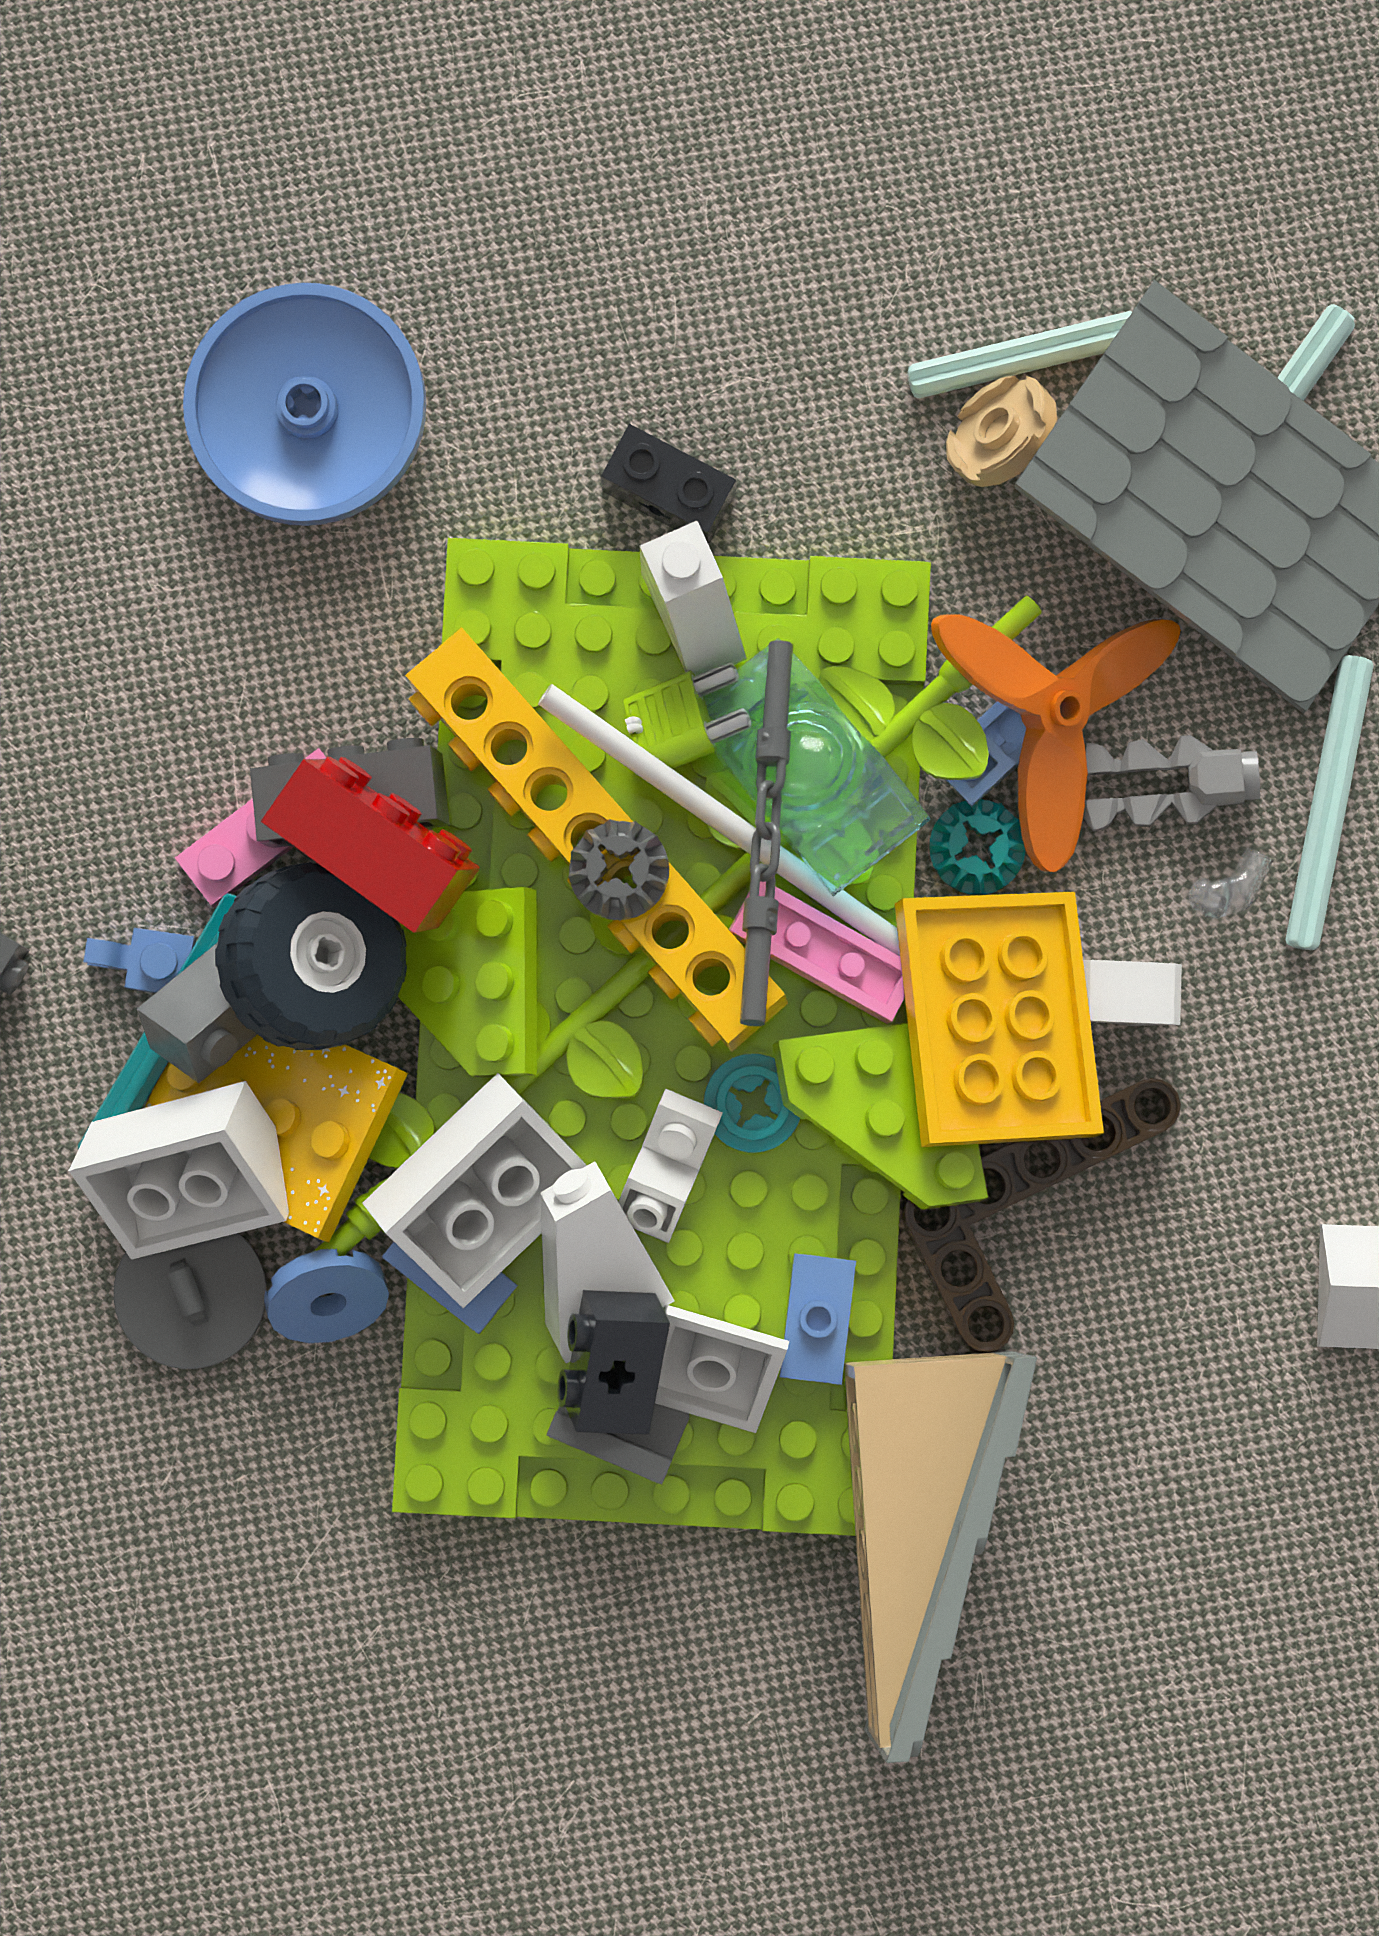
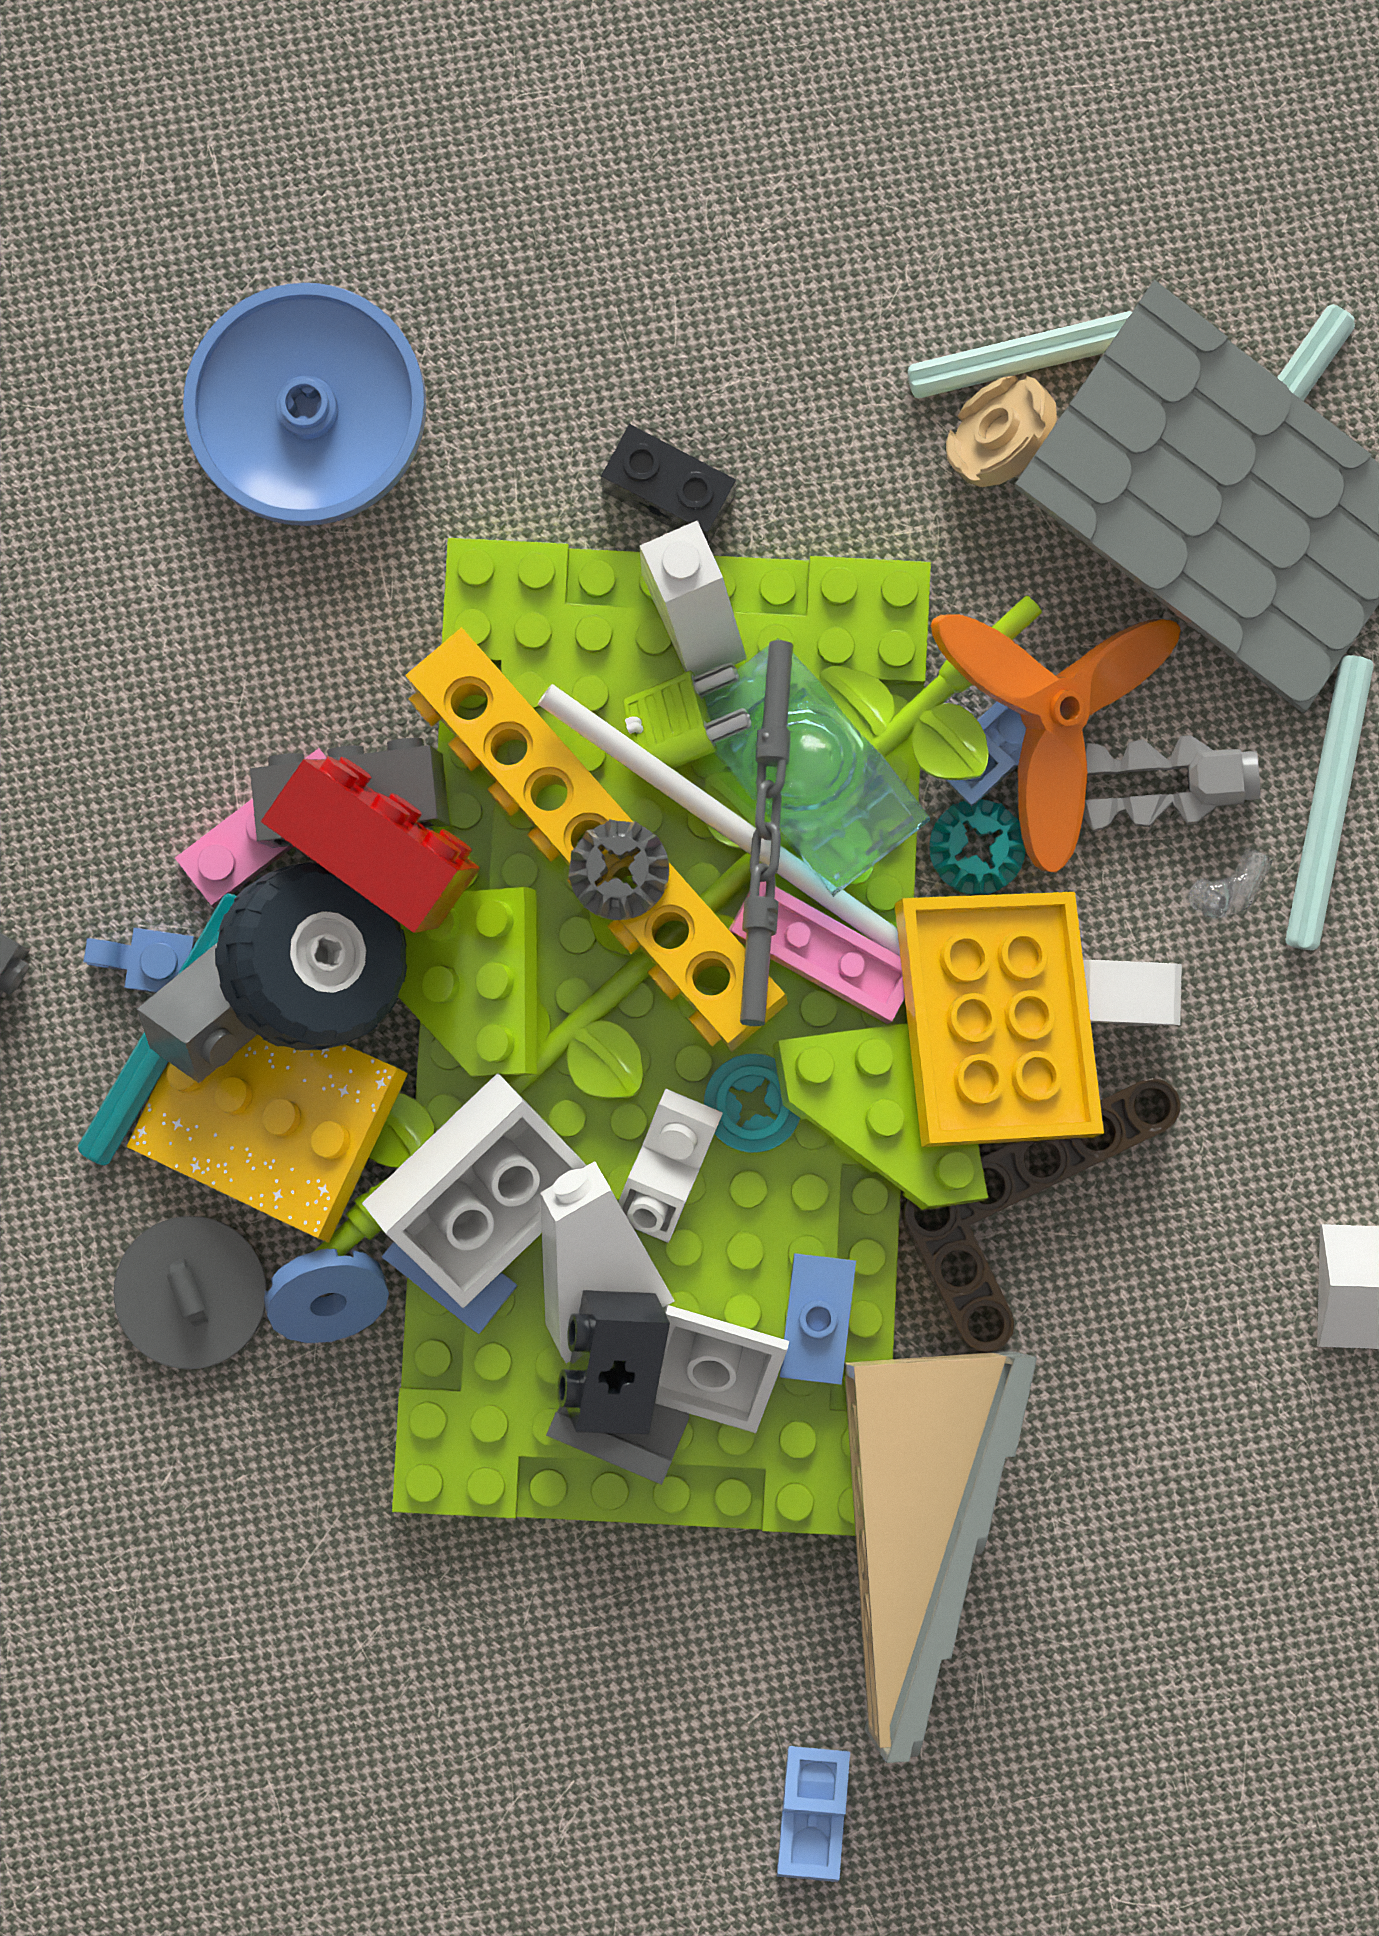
(184, 1171): white slope -> none
(813, 1814): none -> light blue slope

